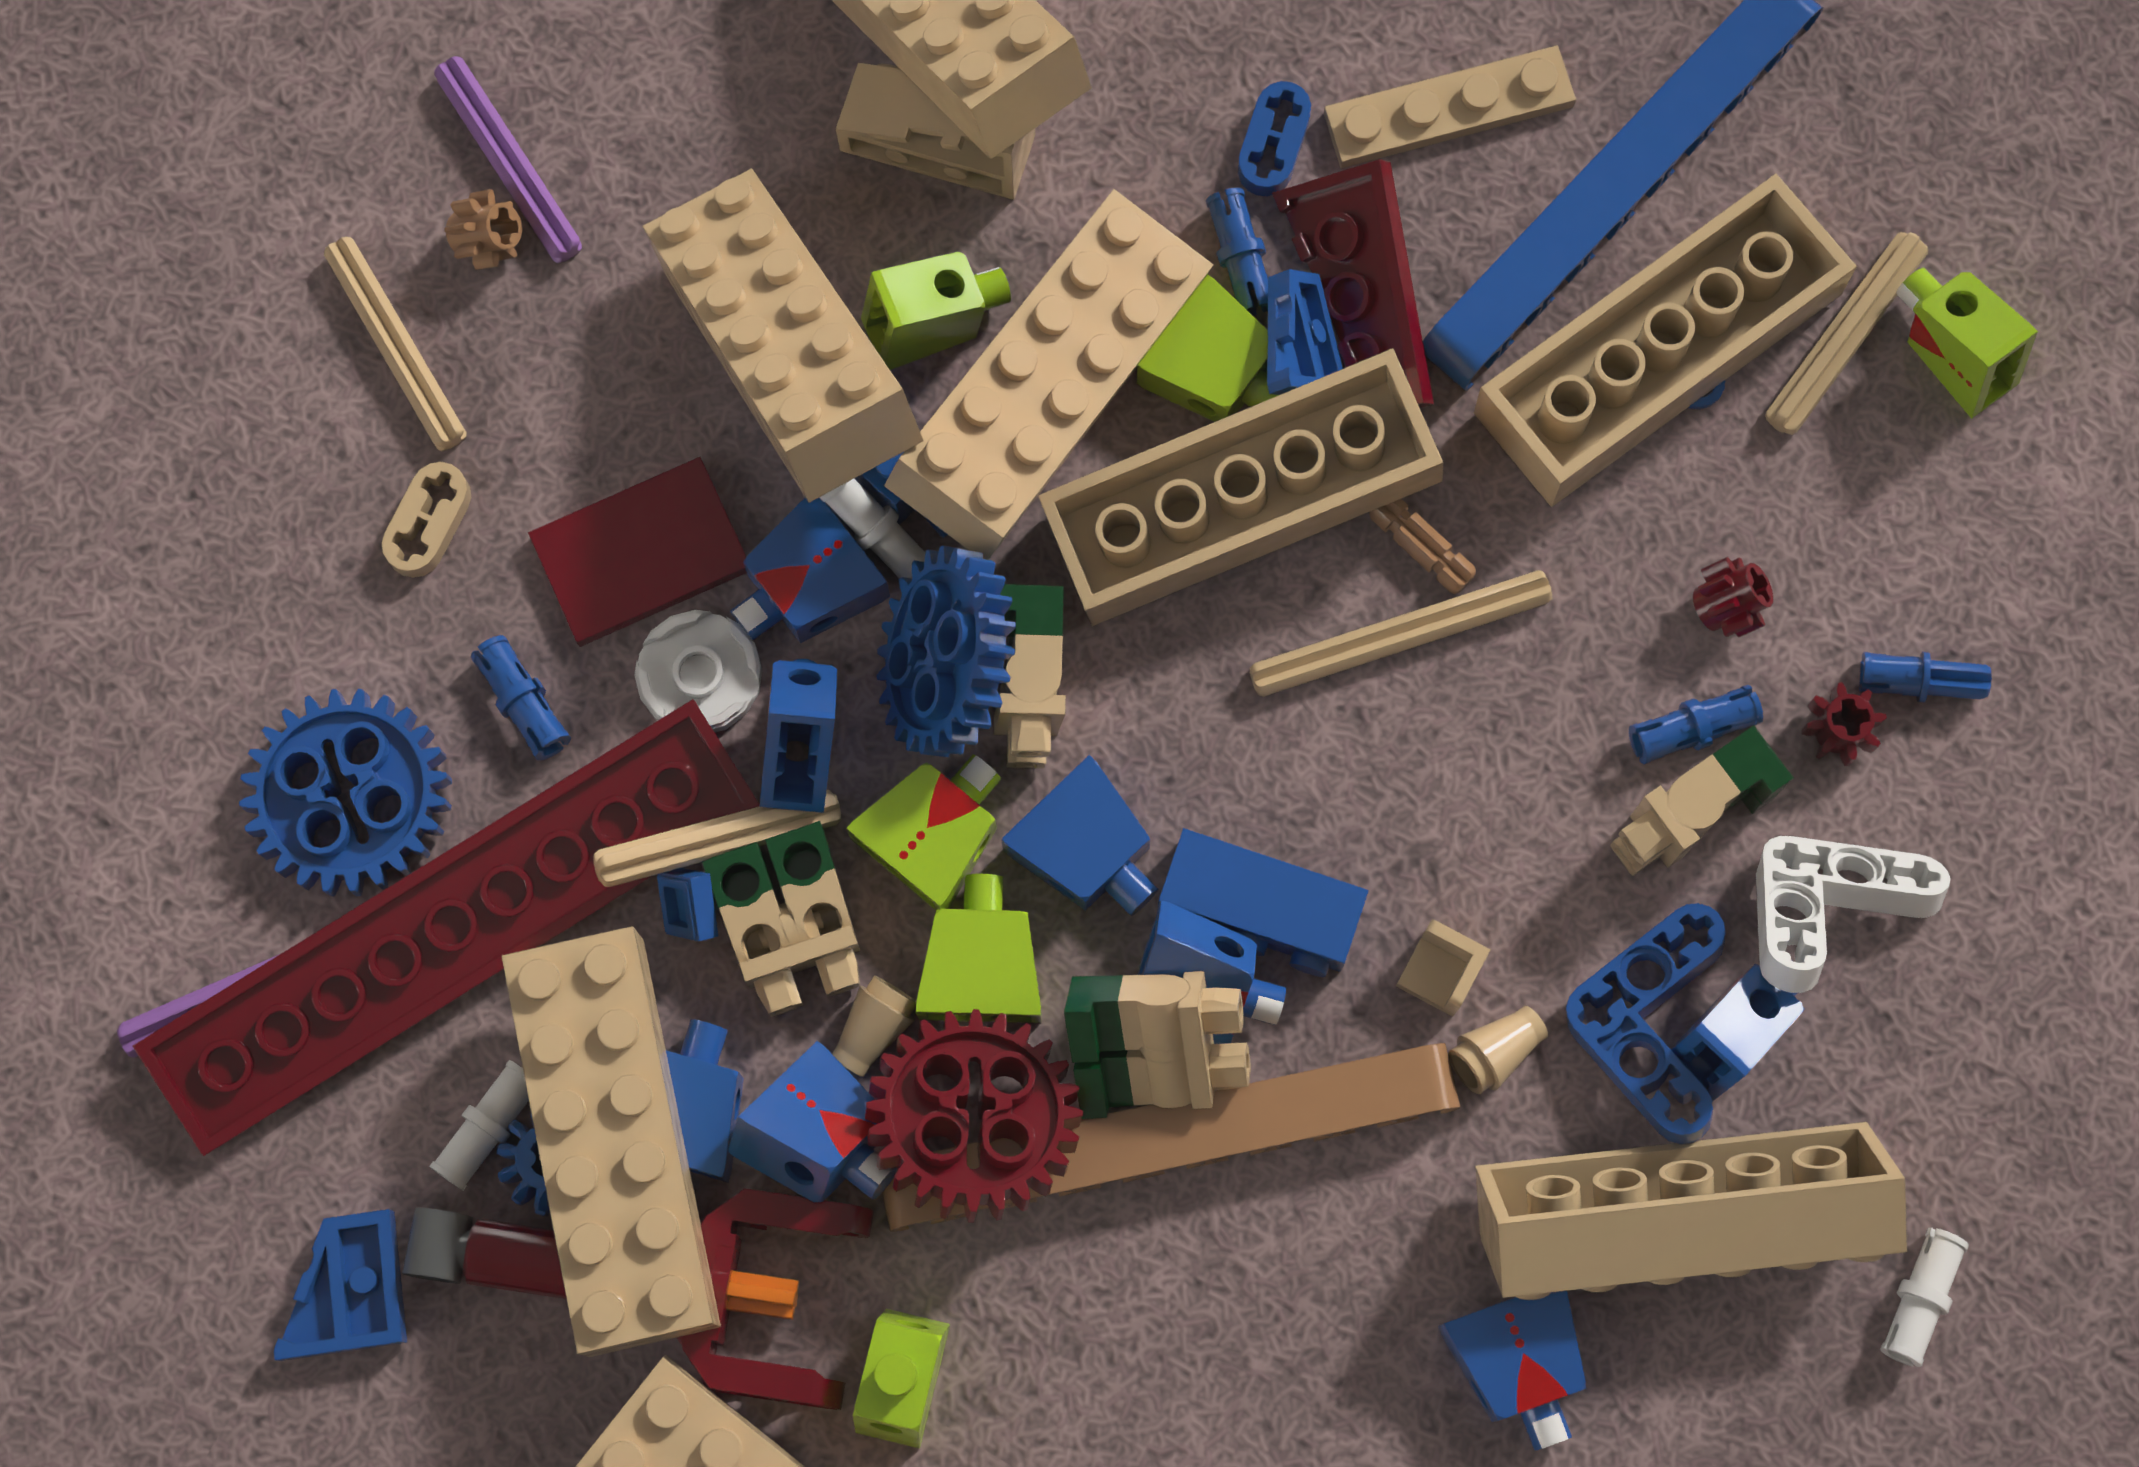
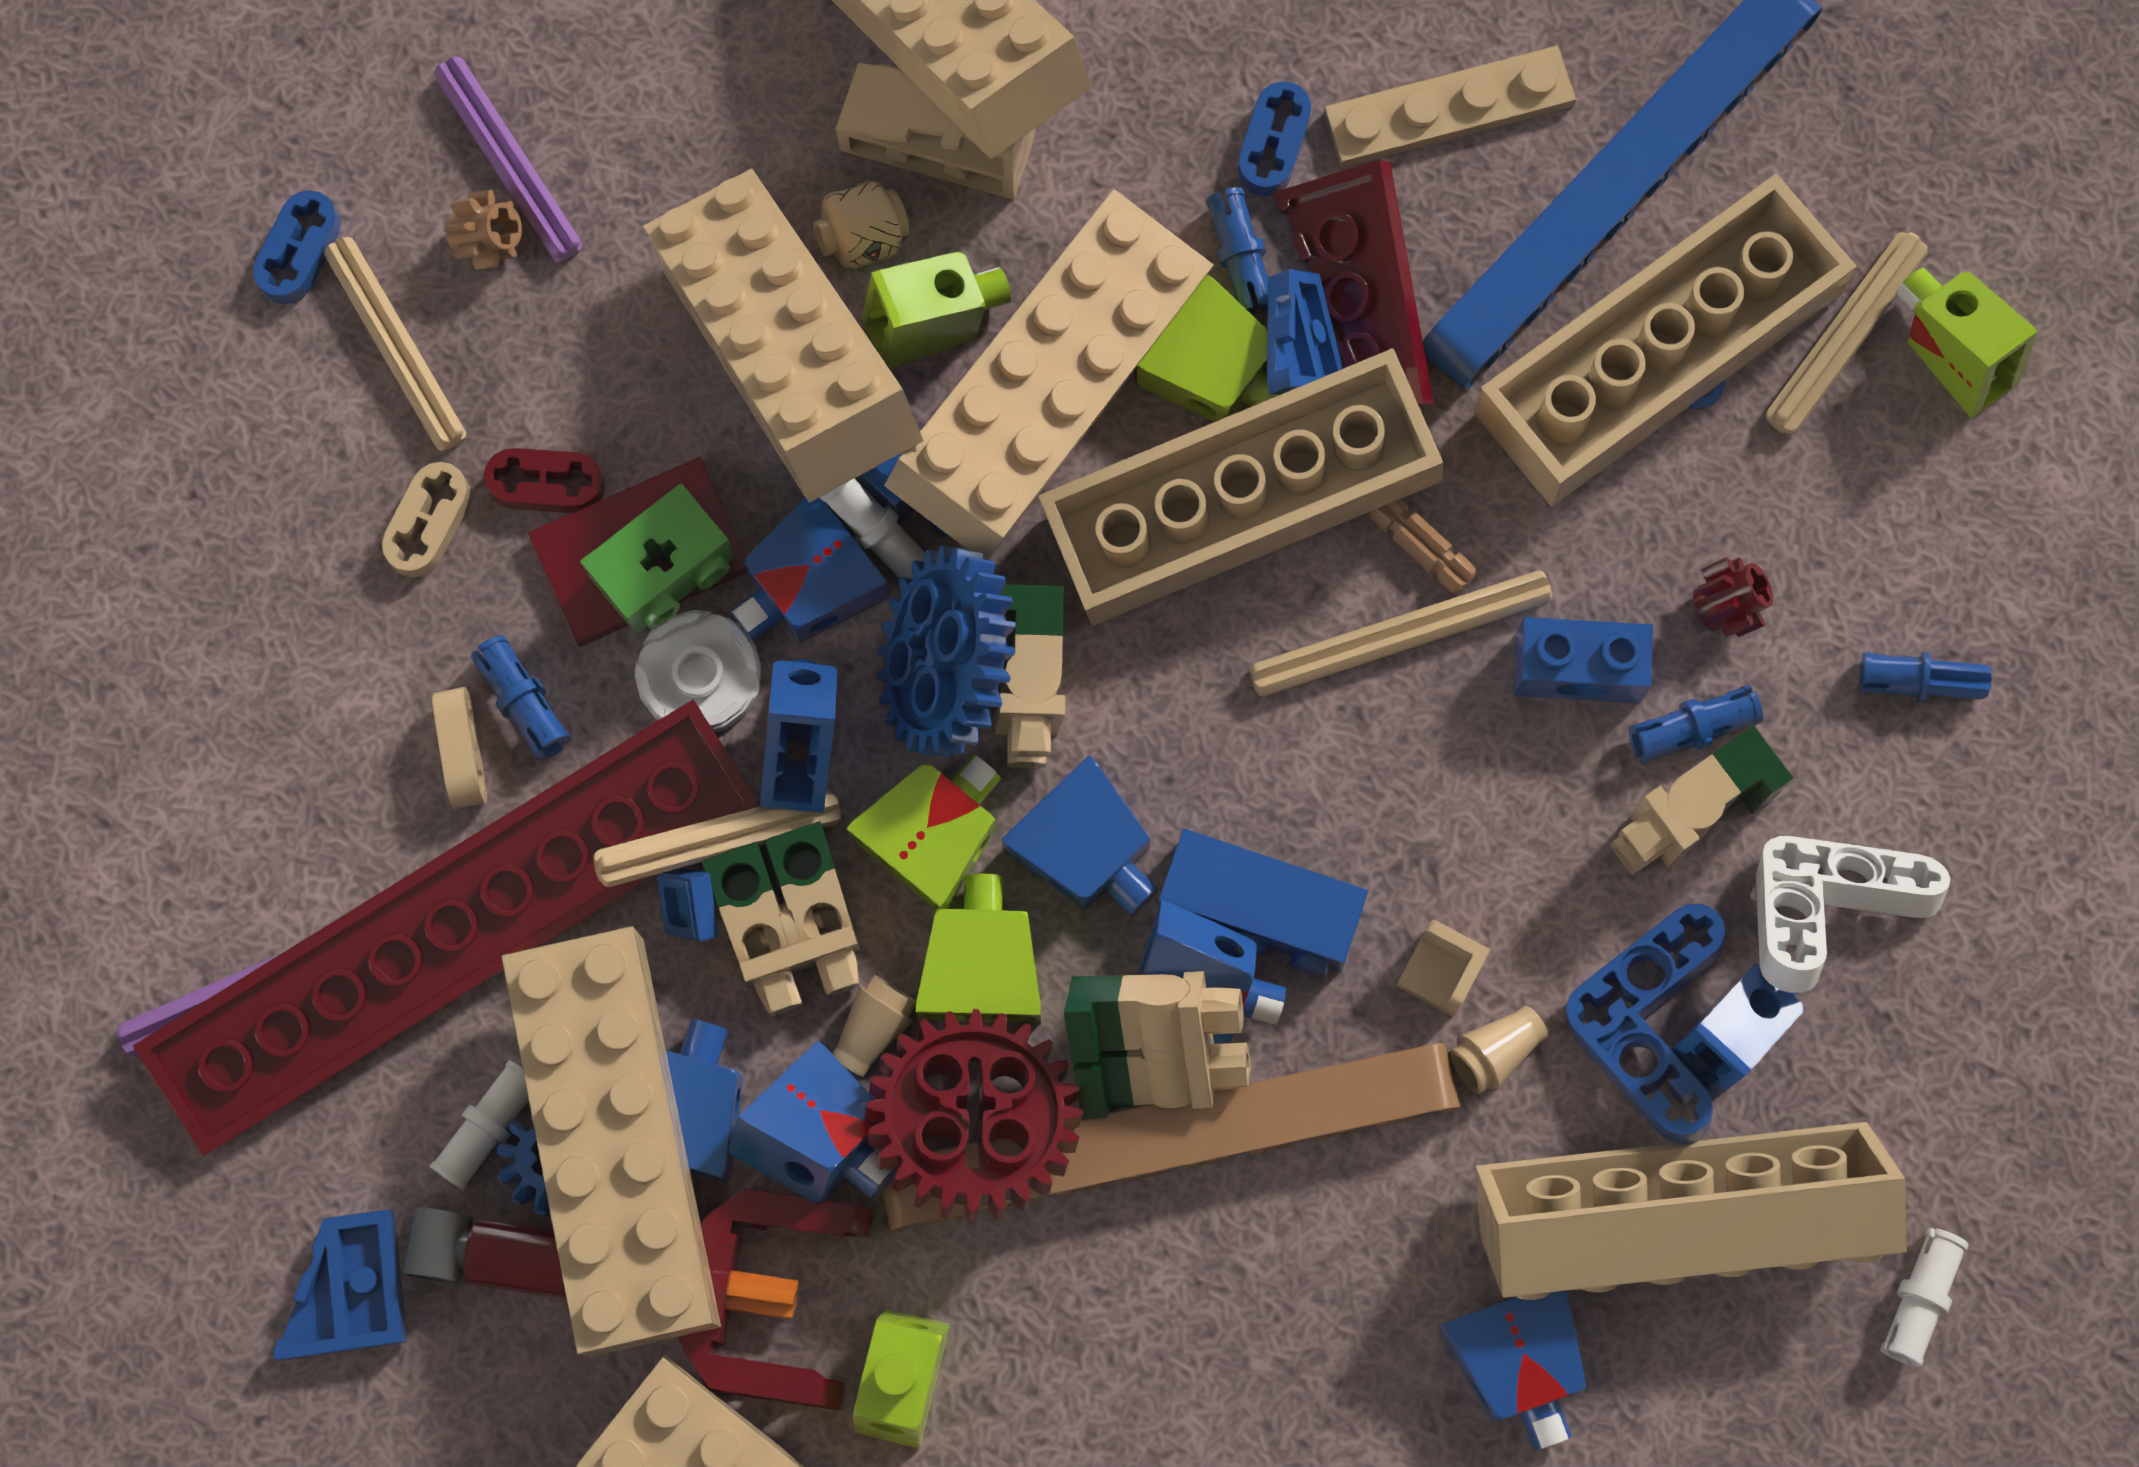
(284, 240): none -> blue beam
(293, 815): blue gear -> none
(459, 748): none -> tan beam
(545, 466): none -> dark red beam
(680, 534): none -> bright green brick
(861, 225): none -> tan head
(1583, 660): none -> blue brick
(1835, 738): dark red gear -> none

